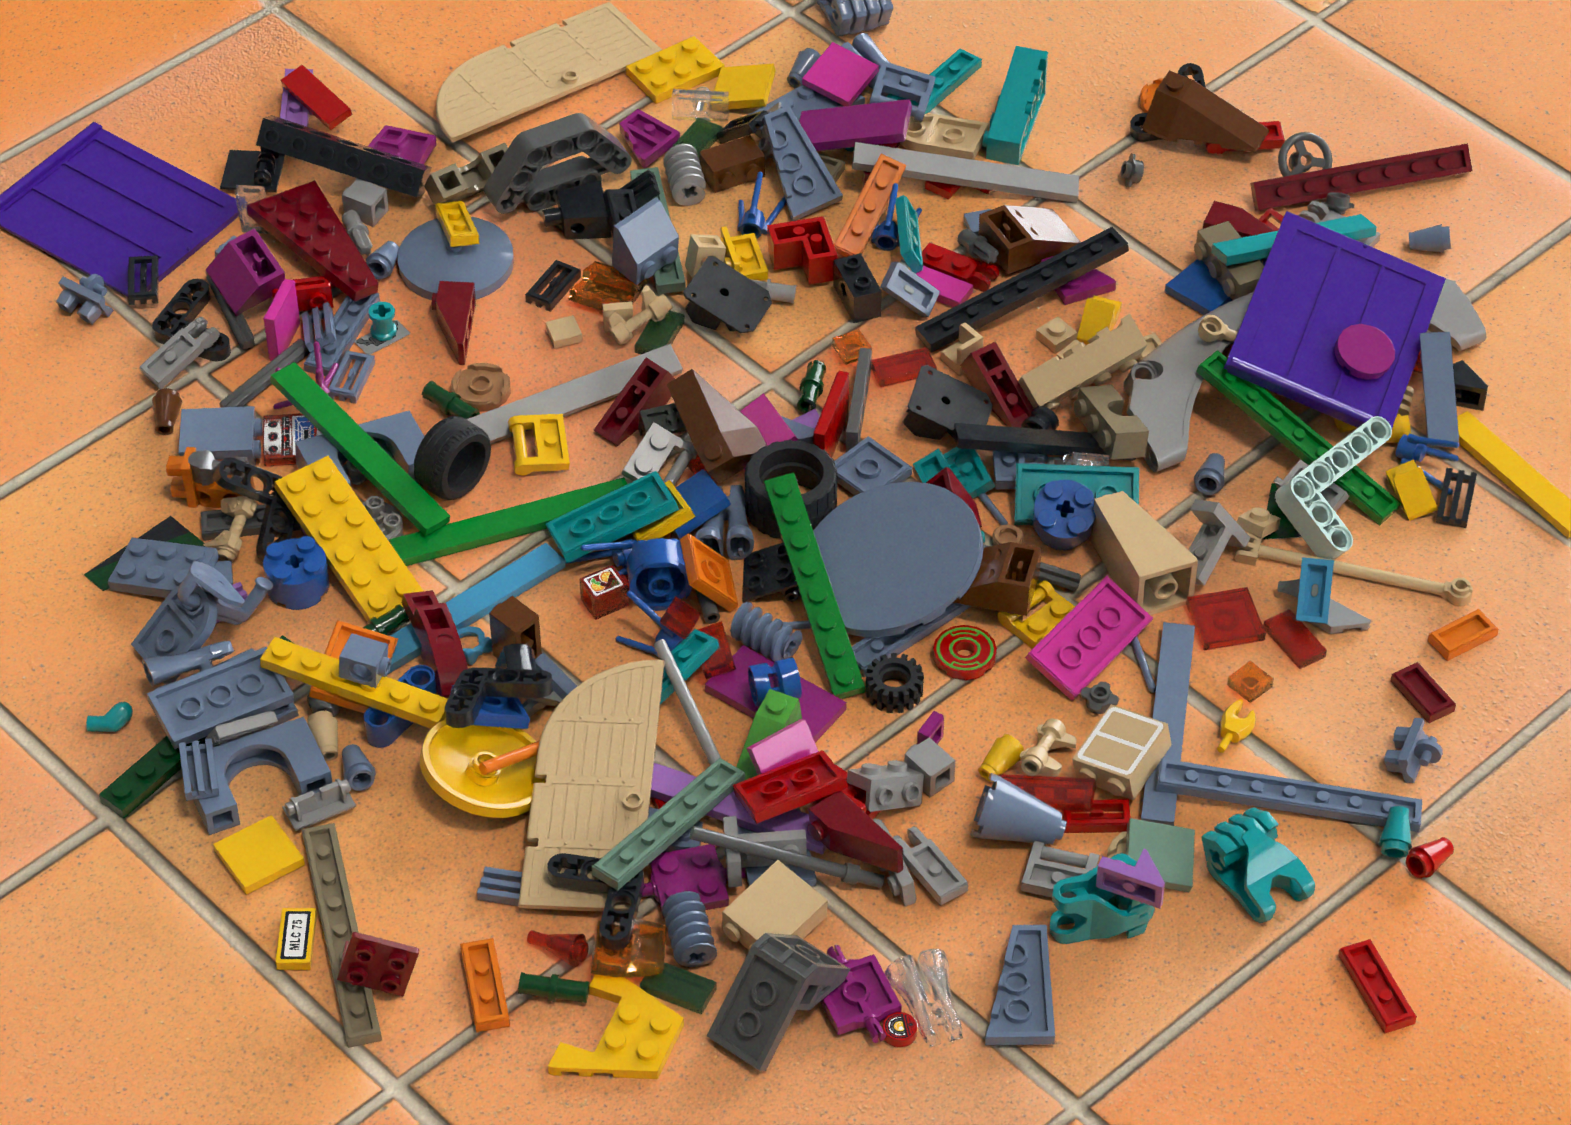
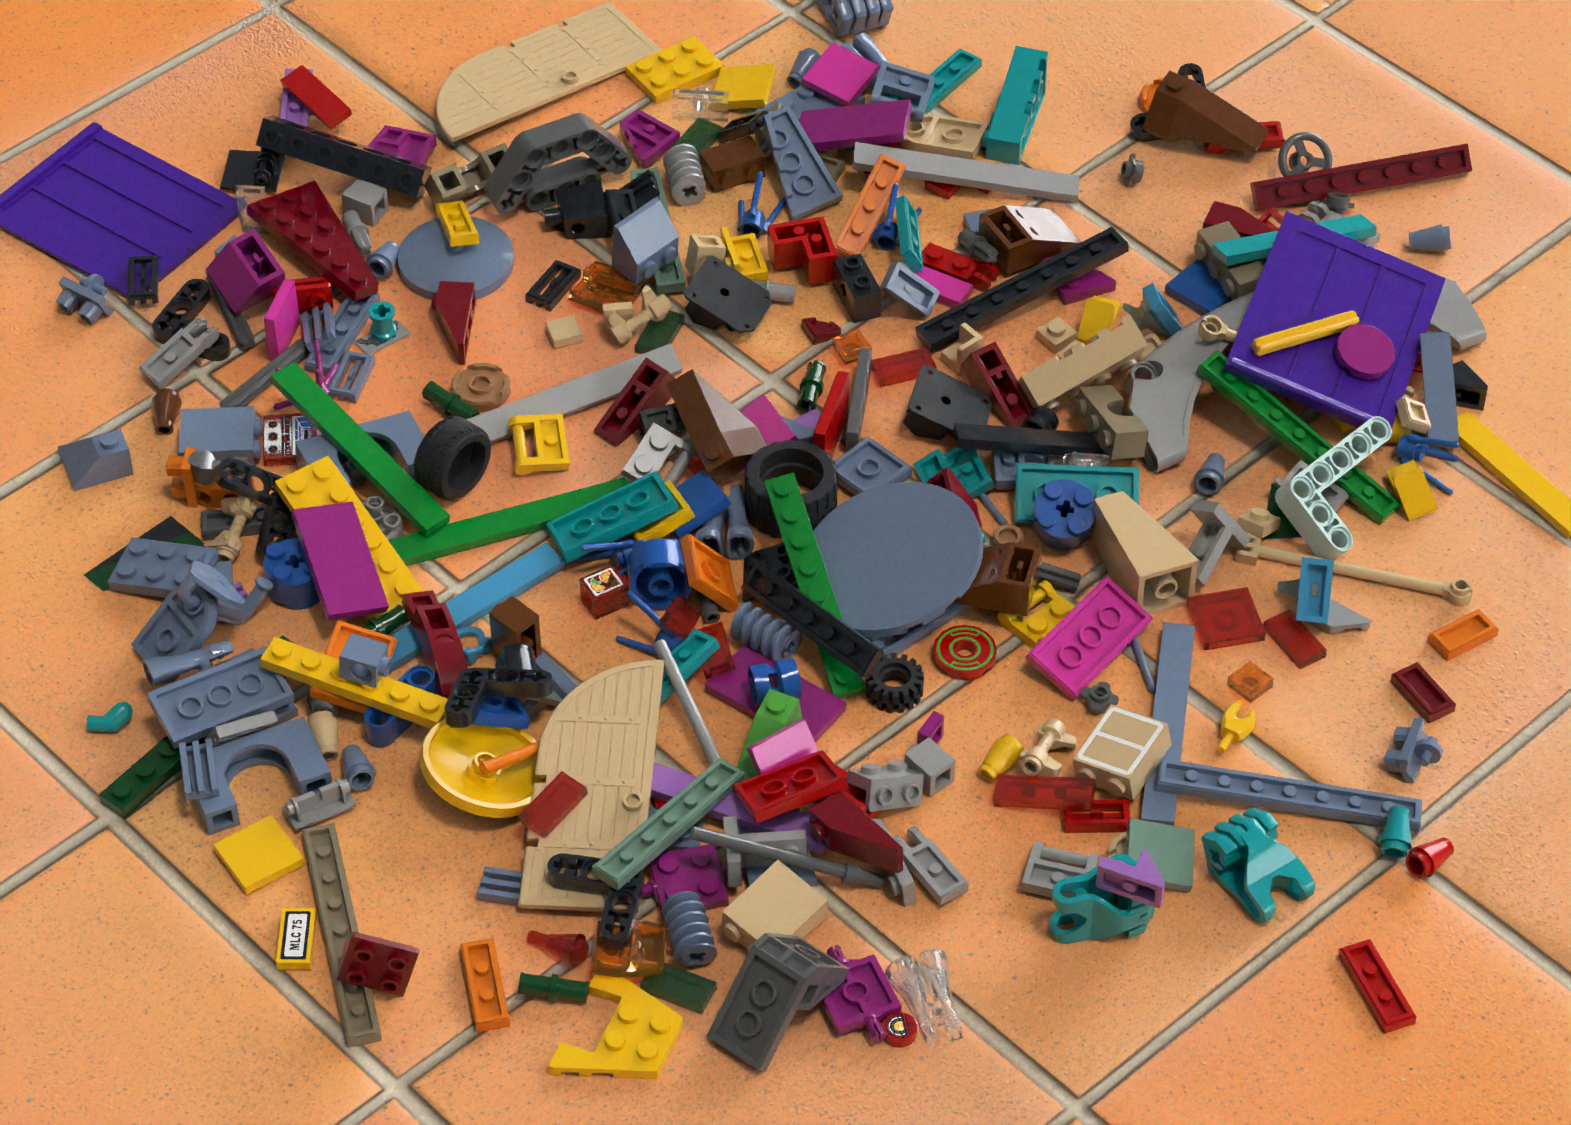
(96, 459): none -> sand blue slope
(339, 561): none -> magenta tile
(553, 804): none -> clear red tile
(813, 620): none -> black tile
(820, 331): none -> dark red tile
(1015, 815): sand blue cone -> none
(1024, 993): sand blue wing -> none
(1154, 313): none -> dark azure piece
(1304, 333): none -> yellow axle
(1413, 415): none -> tan tile
(1460, 478): black tile -> none

